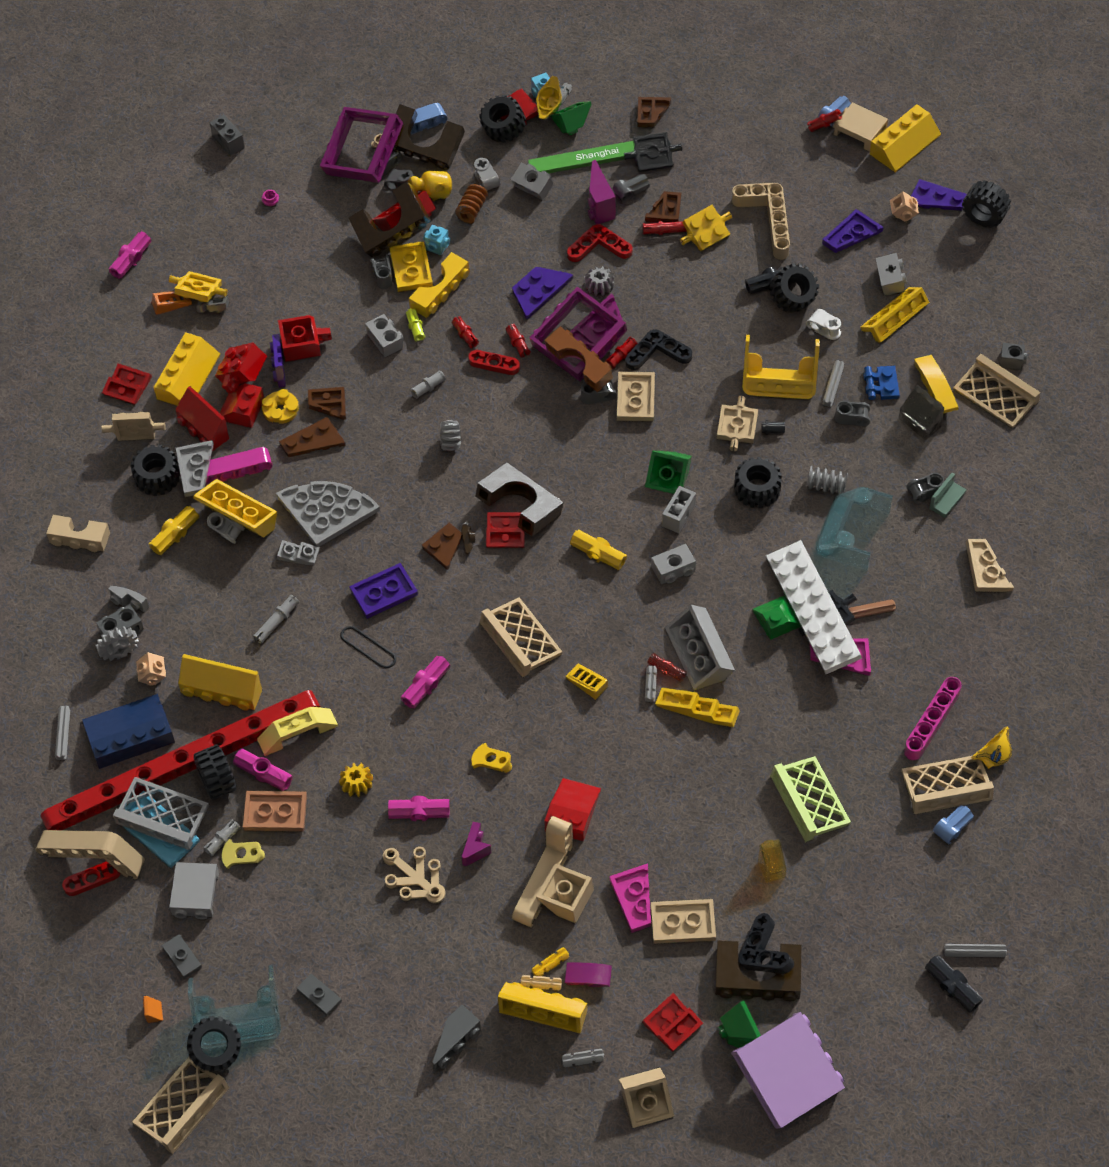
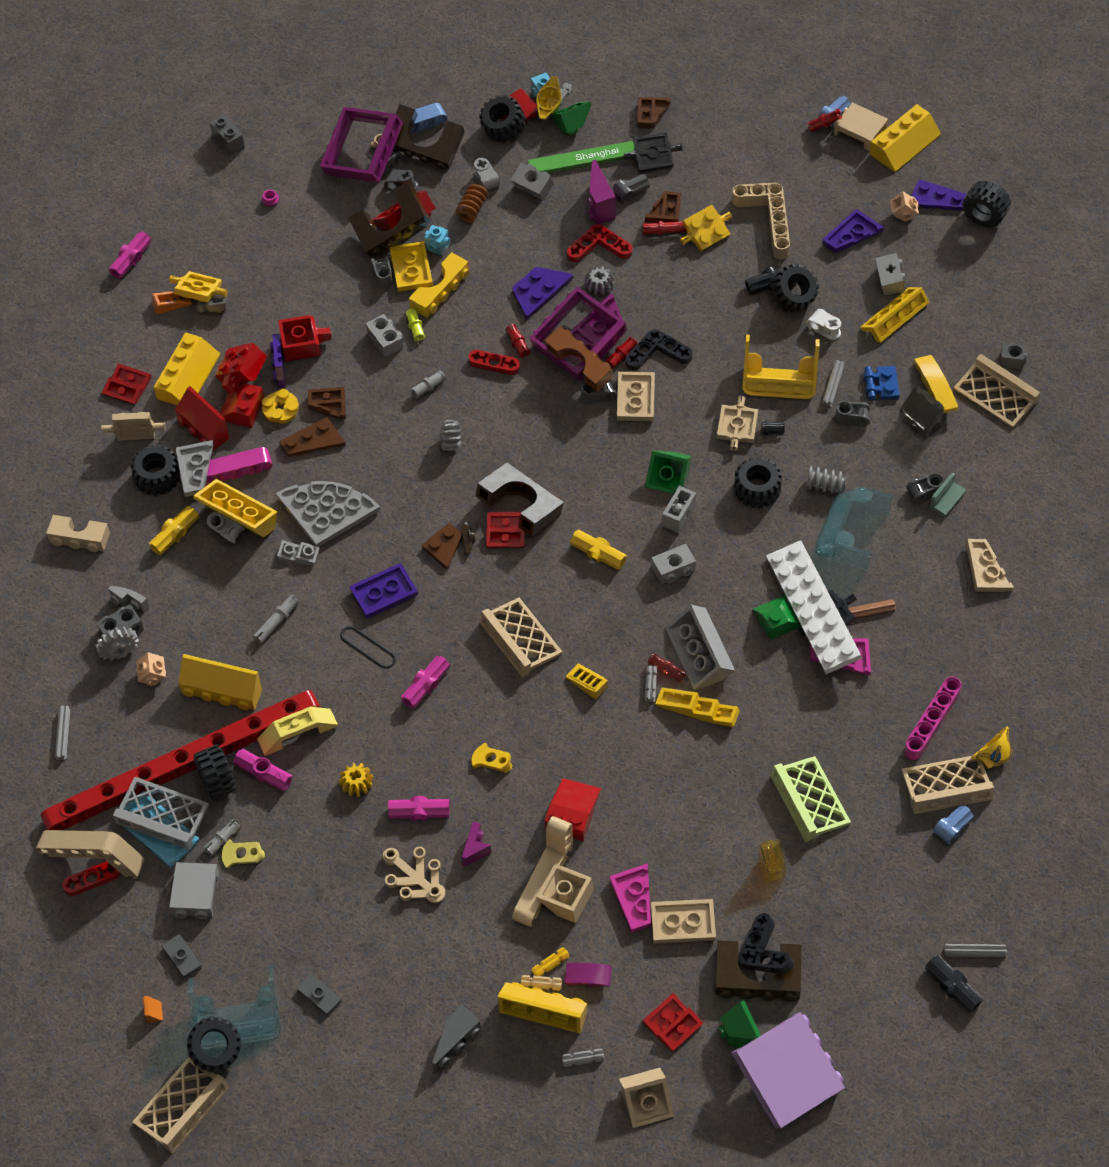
(128, 731): dark blue slope -> none
(275, 811): nougat plate -> none
(436, 184): yellow piece -> none
(465, 332): red pin -> none

